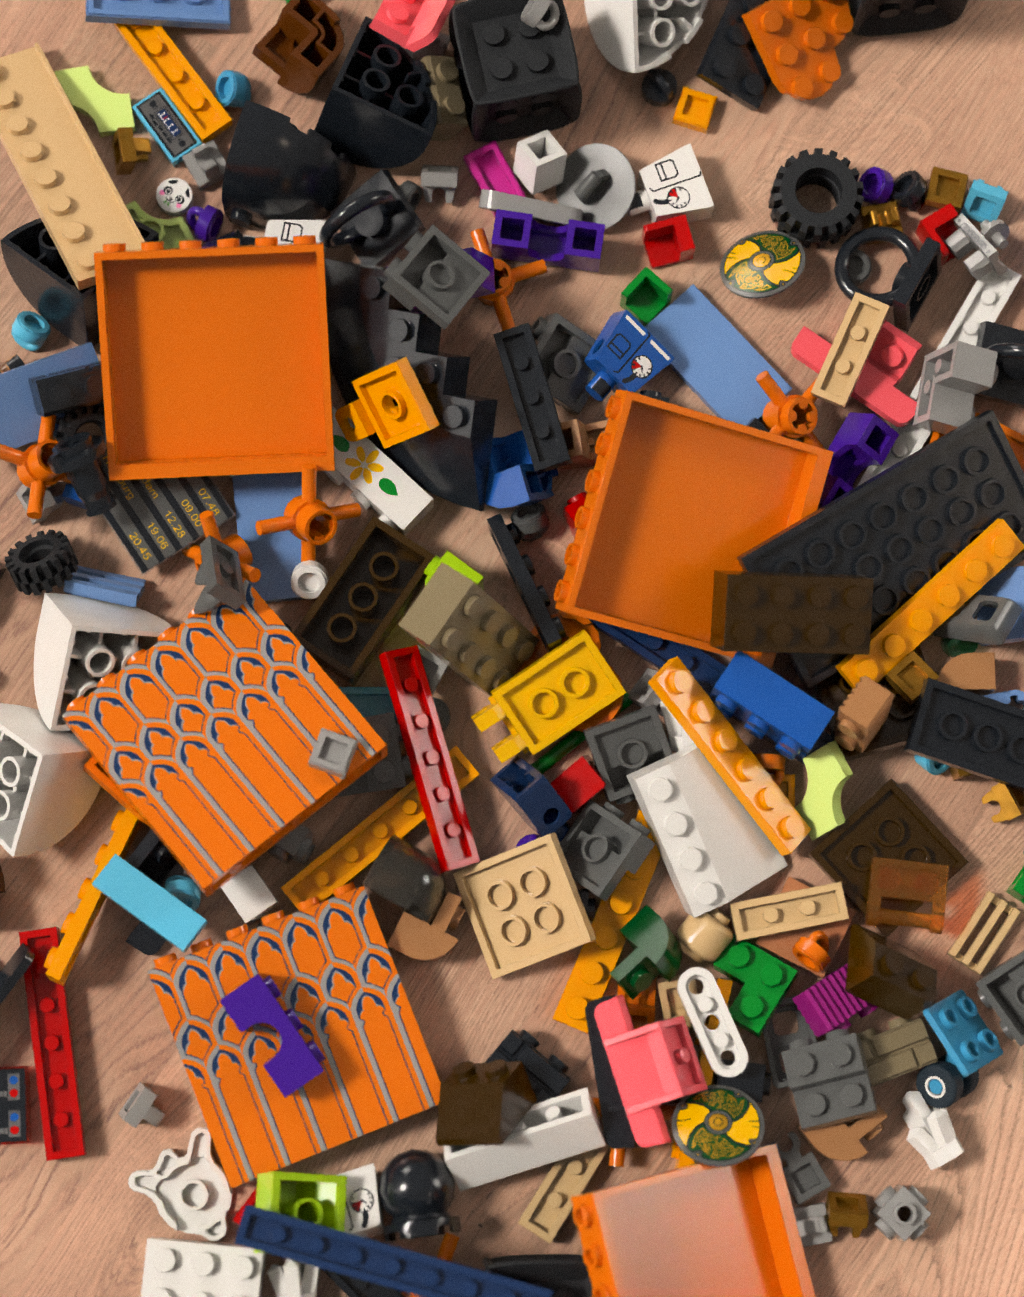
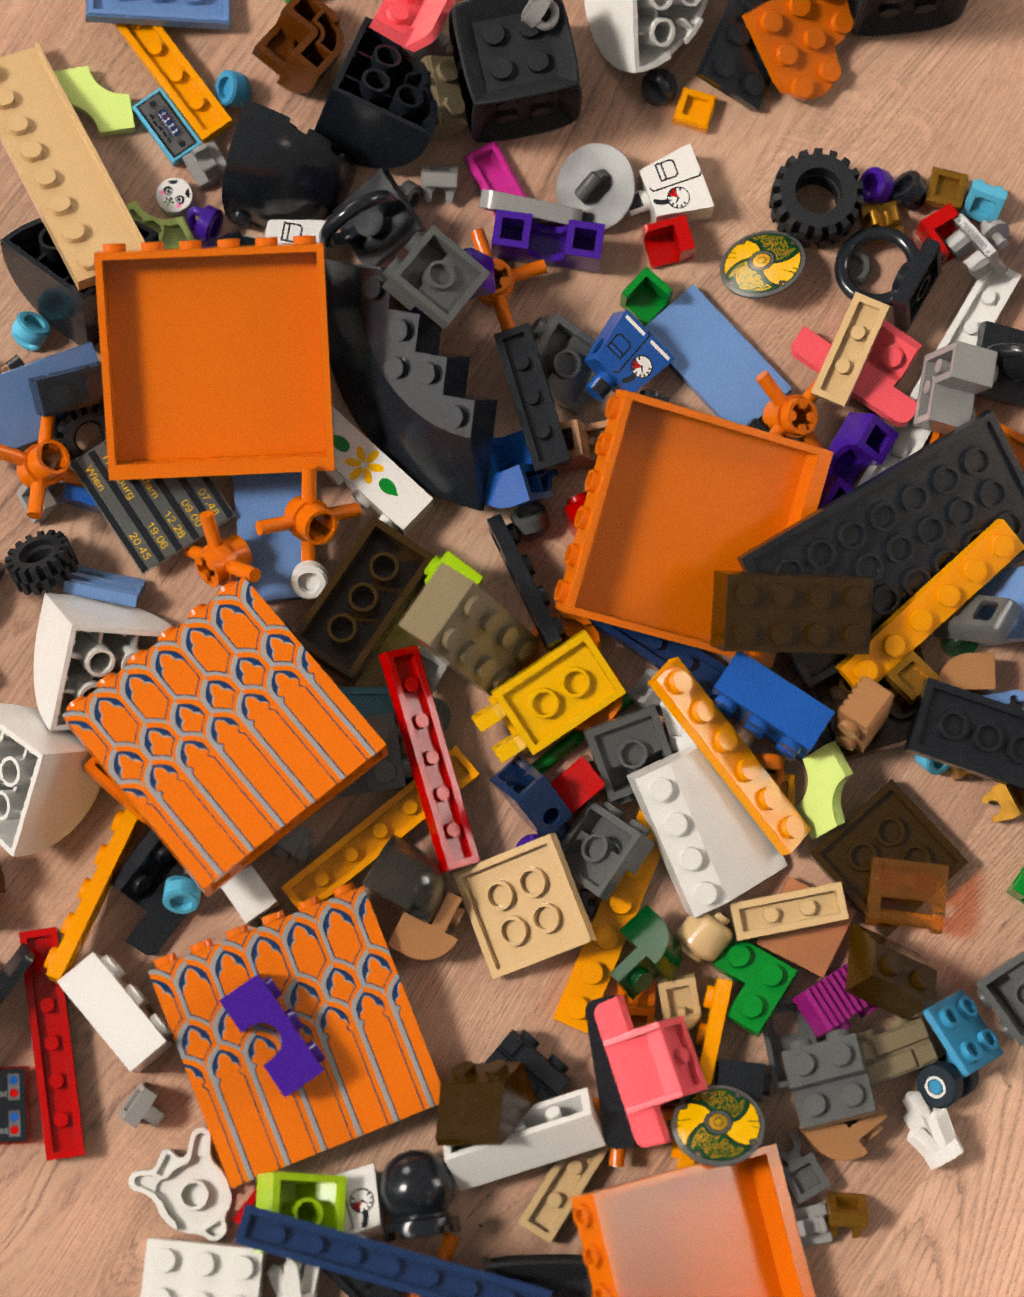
(80, 461): black piece -> none
(117, 1011): none -> white brick
(129, 150): pearl gold tile -> none
(149, 903): medium azure tile -> none
(221, 575): dark grey tile -> none
(333, 753): light grey tile -> none
(375, 406): light orange plate -> none
(539, 162): white brick -> none
(725, 1035): white plate -> none
(810, 953): orange tile -> none
(887, 1208): light grey brick -> none
(1000, 906): tan tile -> none

